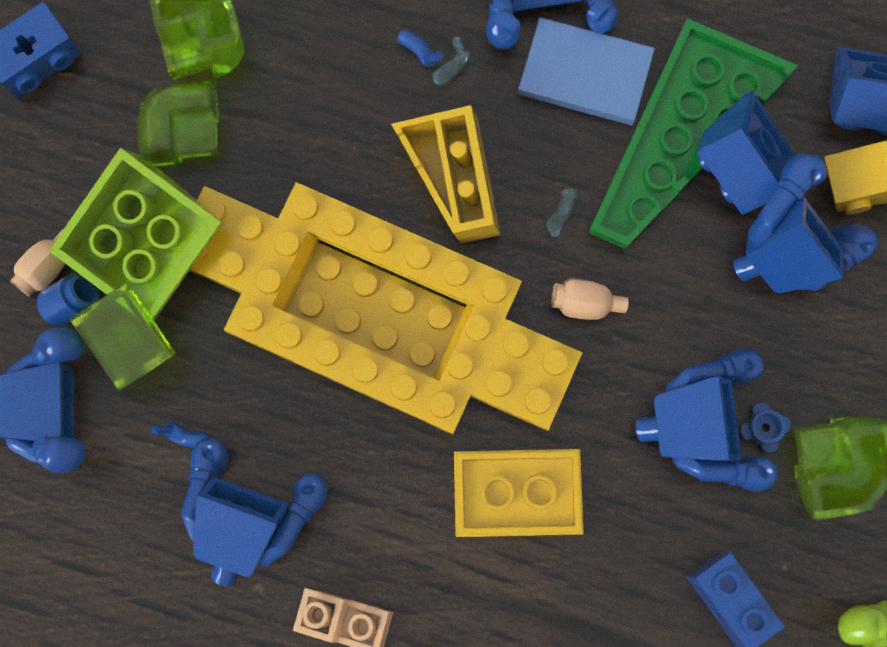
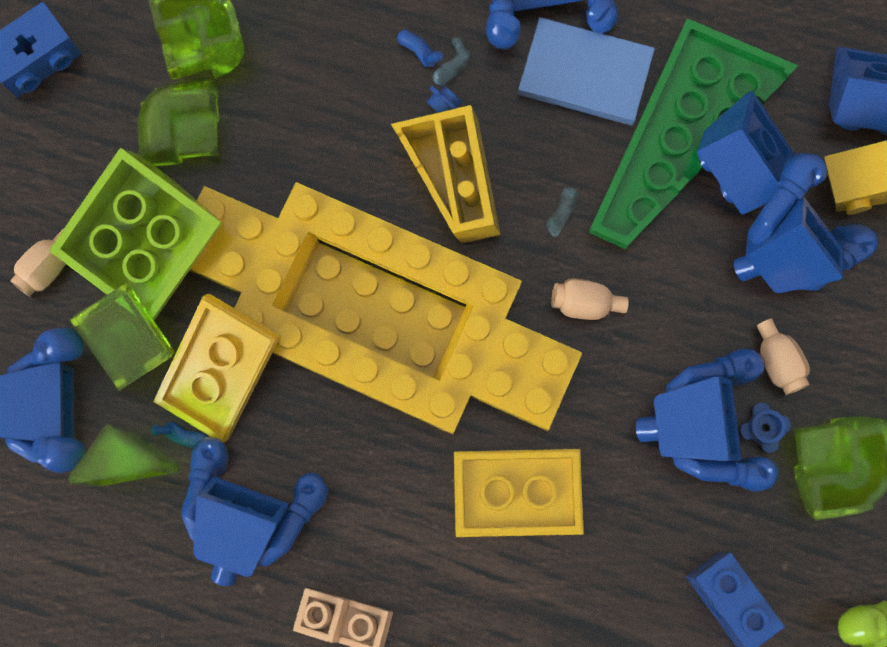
(66, 299): blue brick -> none
(120, 458): none -> clear neon green slope
(216, 368): none -> yellow tile
(443, 100): none -> blue plate
(783, 359): none -> light nougat plant

